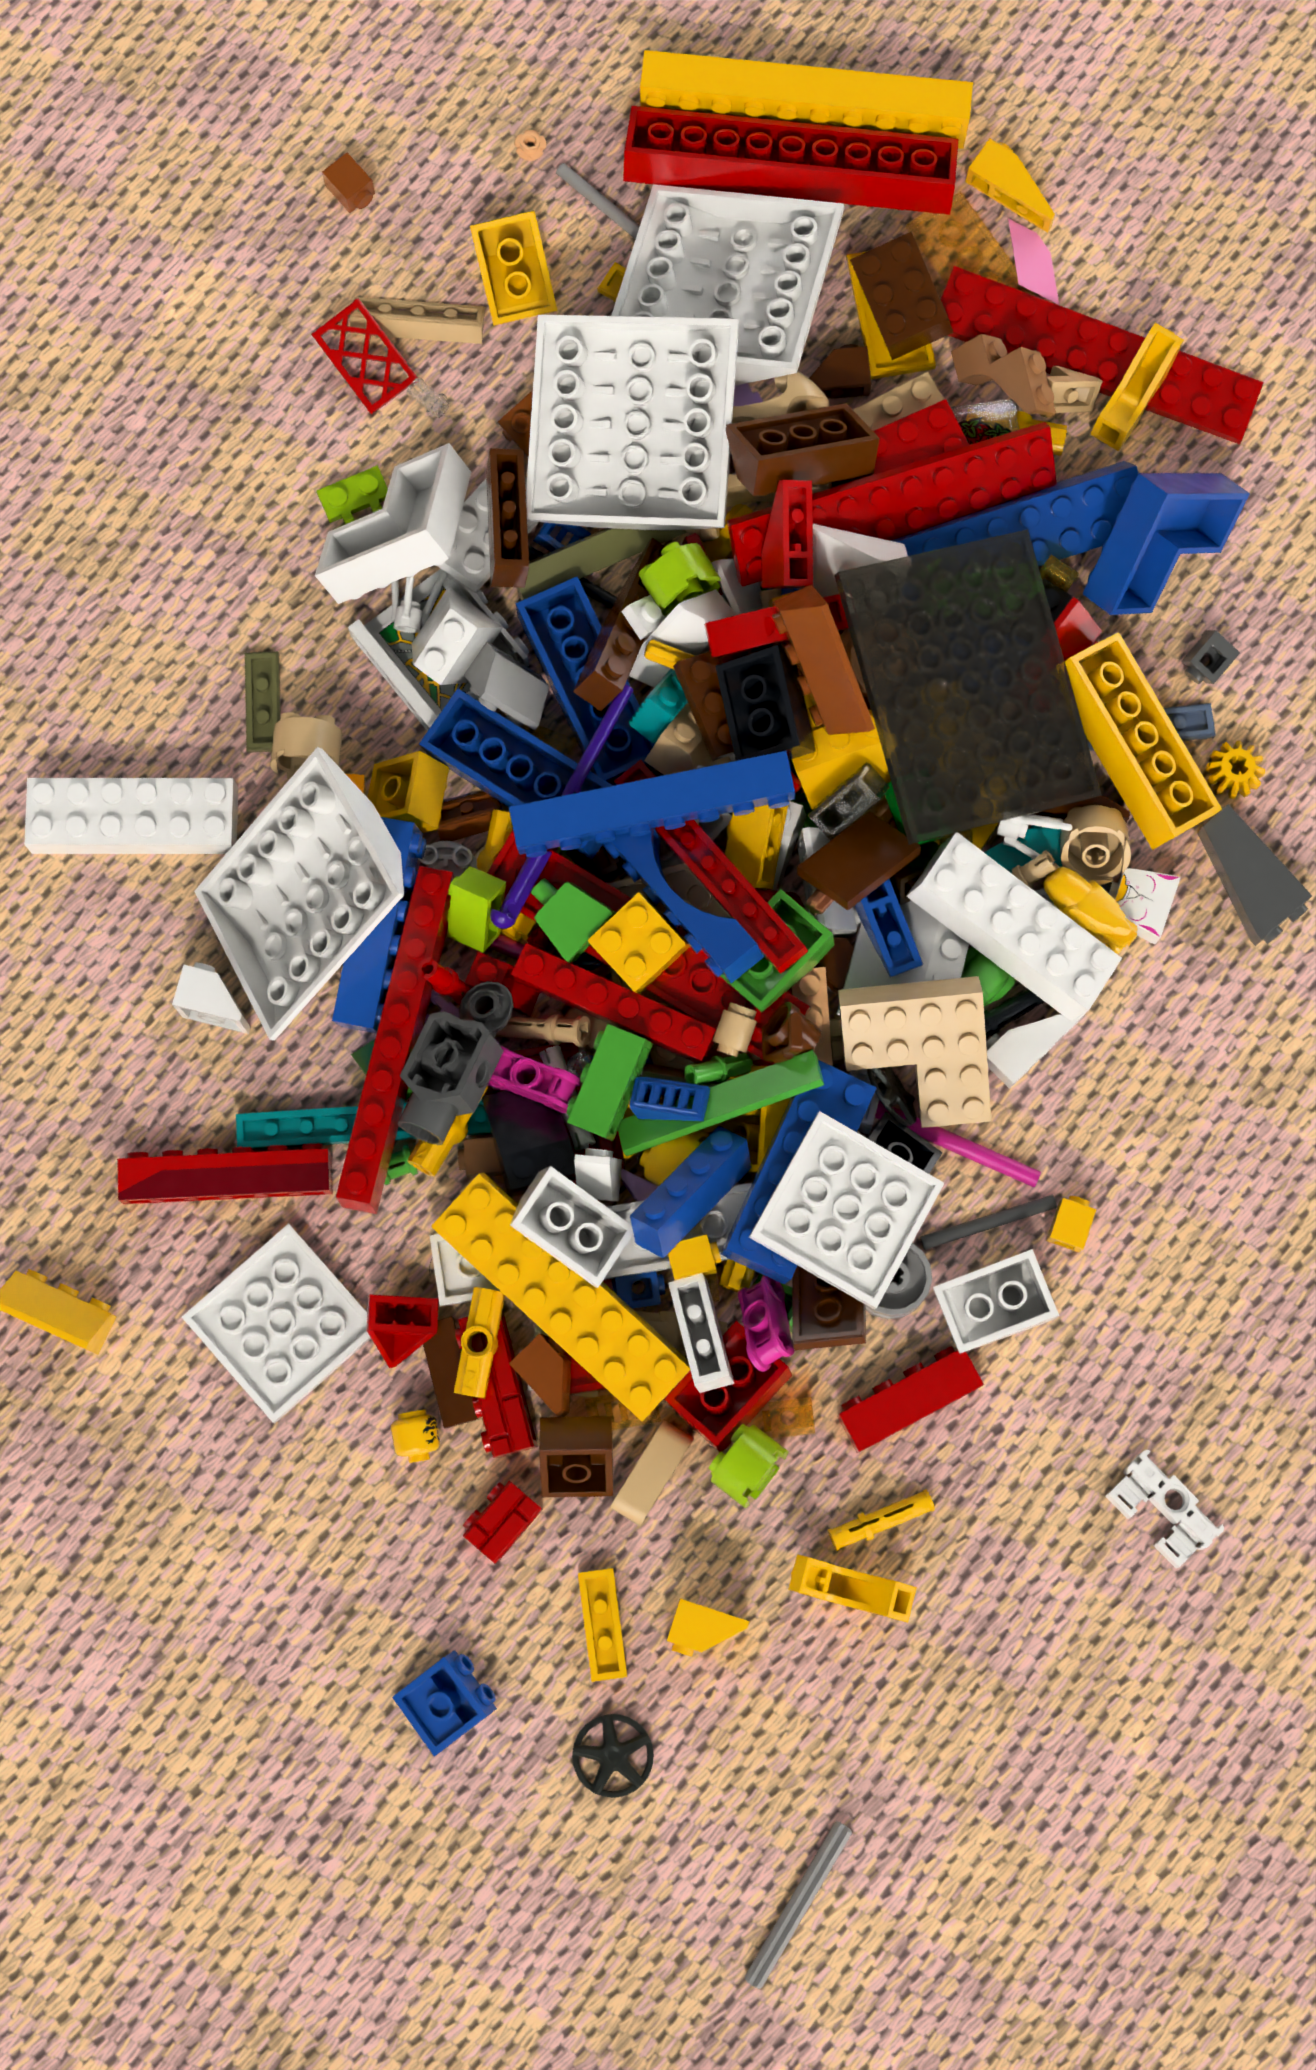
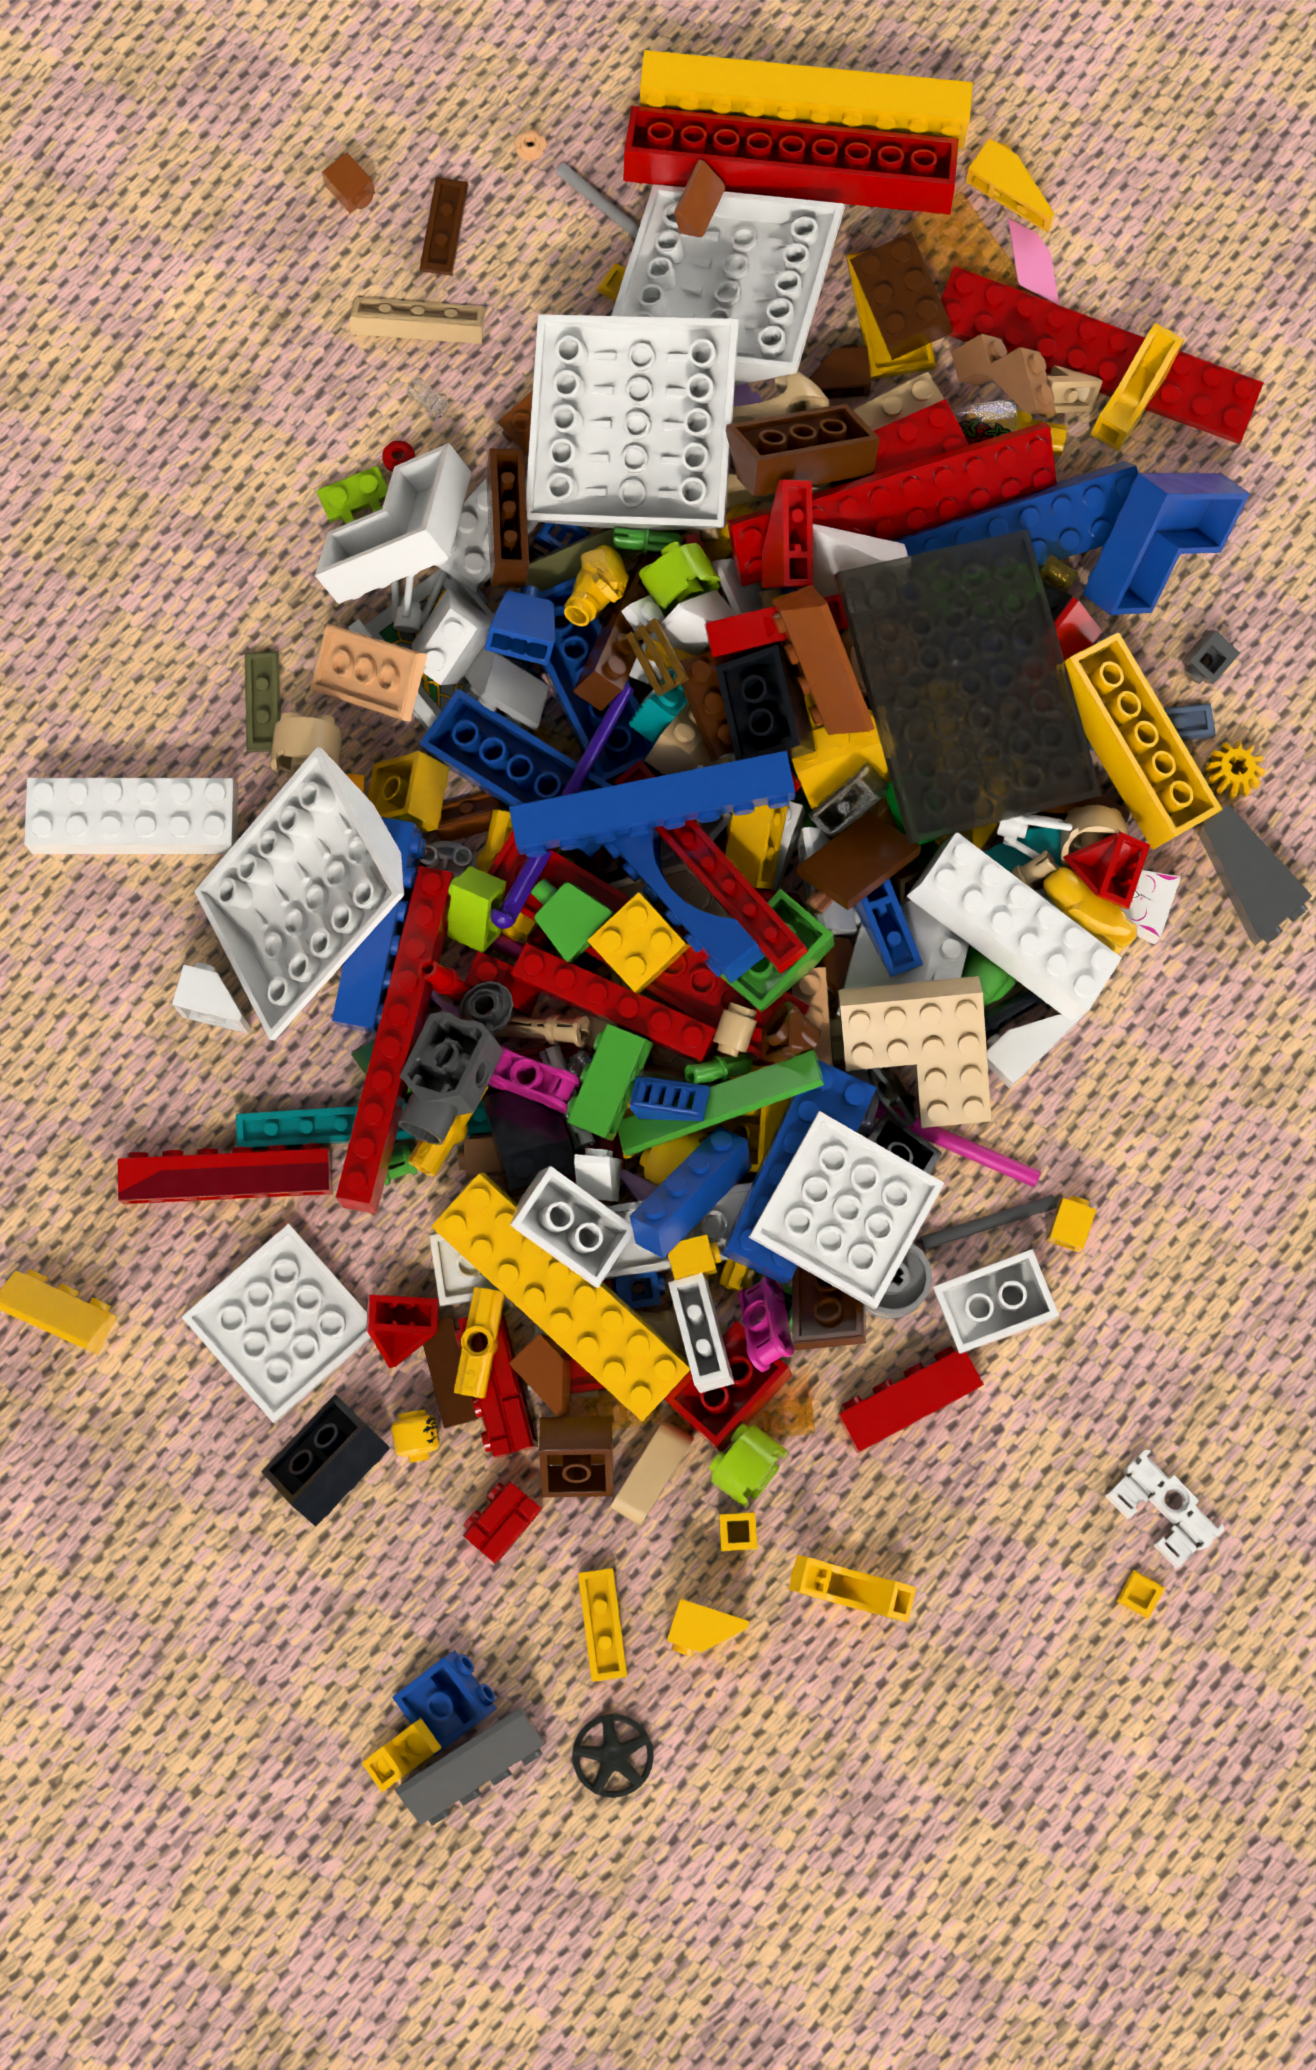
(325, 1460): none -> black slope
(368, 672): none -> light nougat tile
(372, 329): red window -> none
(393, 447): none -> red plate
(401, 1755): none -> yellow slope
(444, 226): none -> reddish brown tile
(471, 1766): none -> dark grey slope
(513, 267): yellow slope -> none
(523, 627): none -> blue torso
(596, 584): none -> yellow animal
(642, 539): none -> bright green axle
(644, 632): none -> pearl gold tile
(699, 201): none -> dark orange slope
(737, 1532): none -> yellow brick
(798, 1905): light grey axle -> none
(867, 1525): yellow pin -> none
(1111, 867): none -> red slope
(1140, 1594): none -> yellow tile

